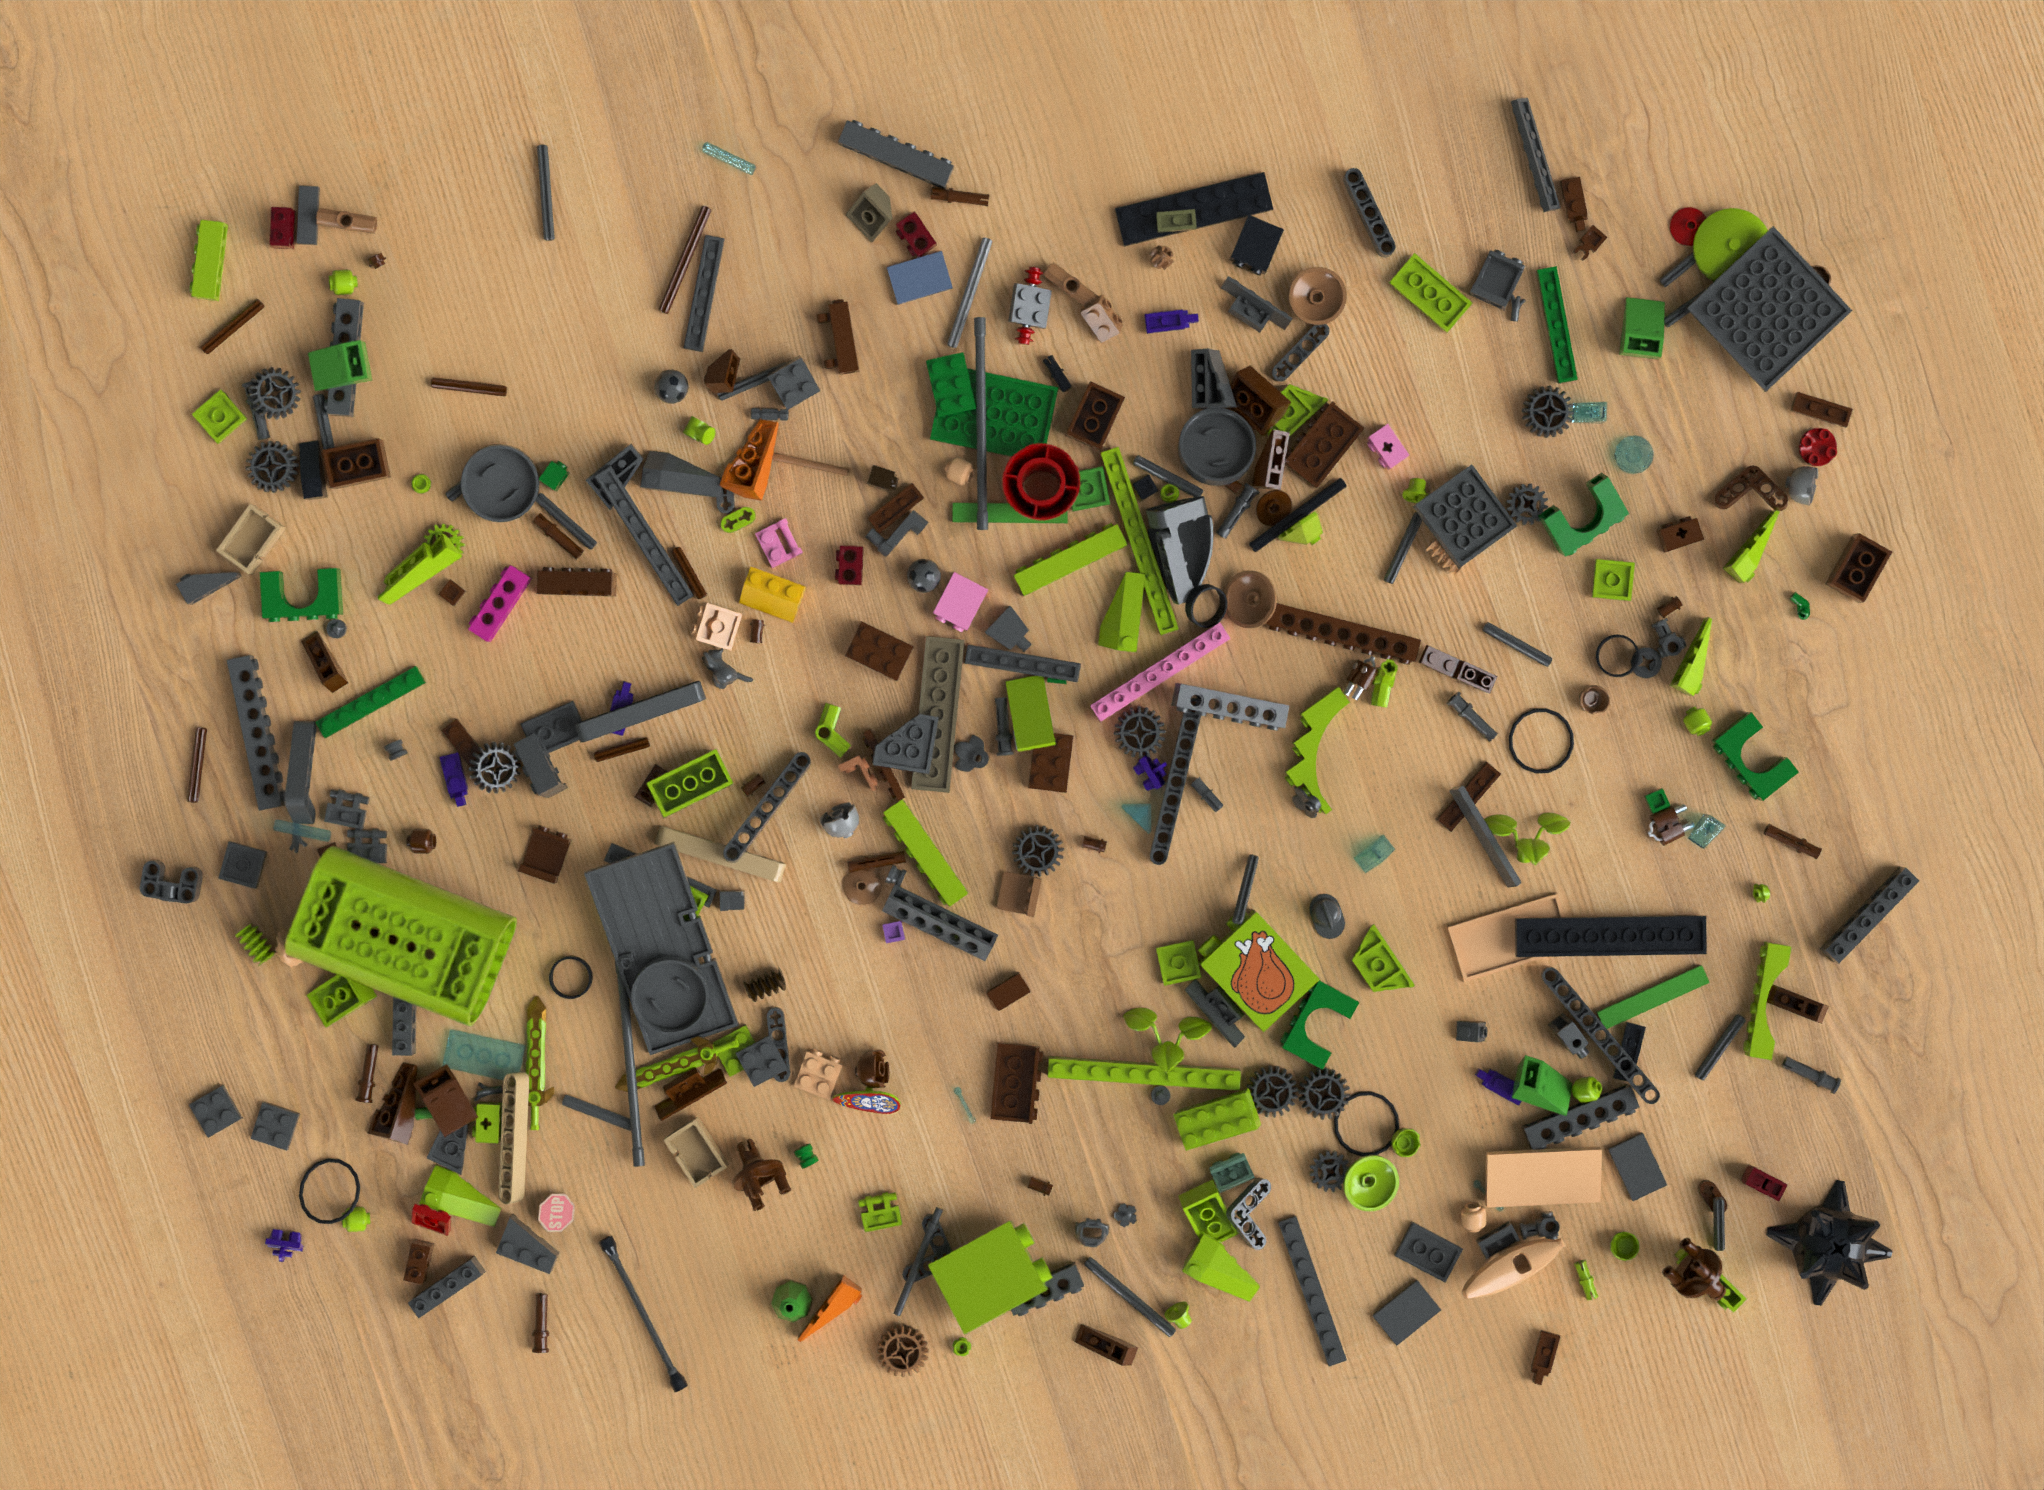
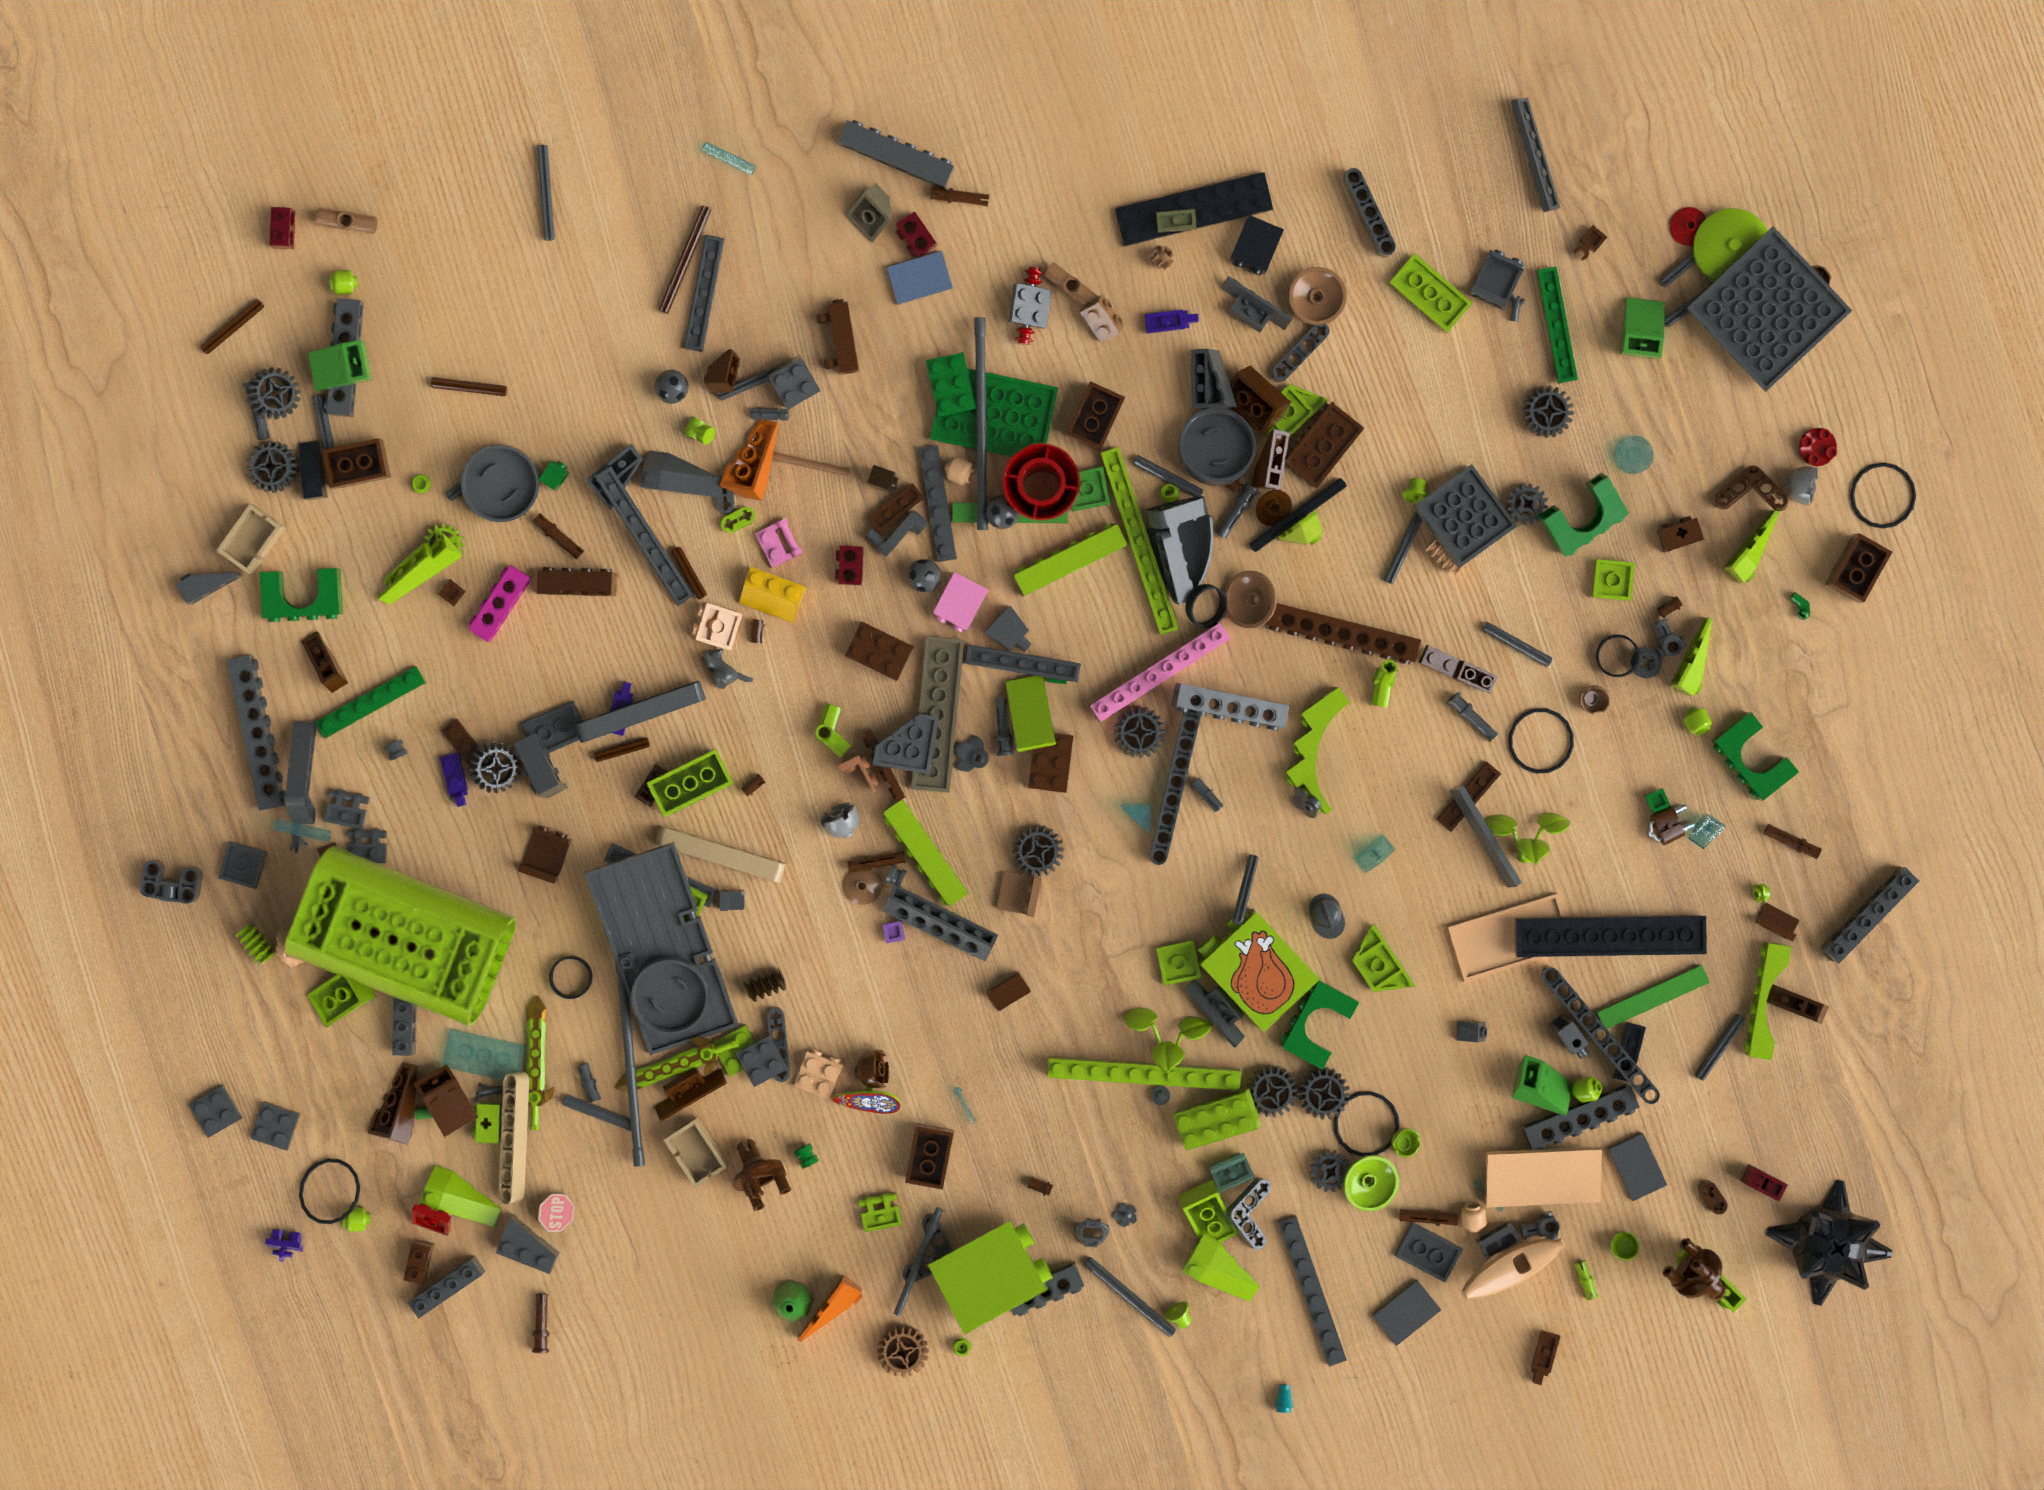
(197, 764): reddish brown axle -> none
(209, 260): lime brick -> none
(219, 416): lime plate -> none
(307, 211): dark grey tile -> none
(336, 628): dark grey tile -> none
(366, 1083): reddish brown pin -> none
(377, 260): reddish brown plate -> none
(421, 841): reddish brown head -> none
(450, 1150): dark grey wing -> none
(566, 521): dark grey axle -> none
(588, 1082): none -> dark grey pin
(609, 1247): dark grey hose -> none
(770, 798): dark grey beam -> none
(929, 1156): none -> reddish brown brick
(937, 503): none -> dark grey plate
(969, 292): light grey axle -> none
(1000, 513): none -> dark grey piece
(1016, 1082): reddish brown bracket -> none
(1057, 373): black axle -> none
(1094, 844): reddish brown pin -> none
(1106, 1345): reddish brown slope -> none
(1122, 620): lime wedge -> none
(1145, 487): black tile -> none
(1154, 771): dark purple hips -> none
(1283, 1400): none -> teal cone
(1361, 676): reddish brown piece -> none
(1397, 450): bright pink brick -> none
(1428, 1217): none -> reddish brown pin
(1498, 1084): dark purple hinge -> none
(1574, 202): reddish brown hinge -> none
(1590, 412): clear light blue slope -> none
(1719, 1223): dark grey axle -> none
(1777, 921): none -> reddish brown panel
(1819, 1078): dark grey pin -> none
(1821, 409): reddish brown plate -> none
(1912, 501): none -> black piece

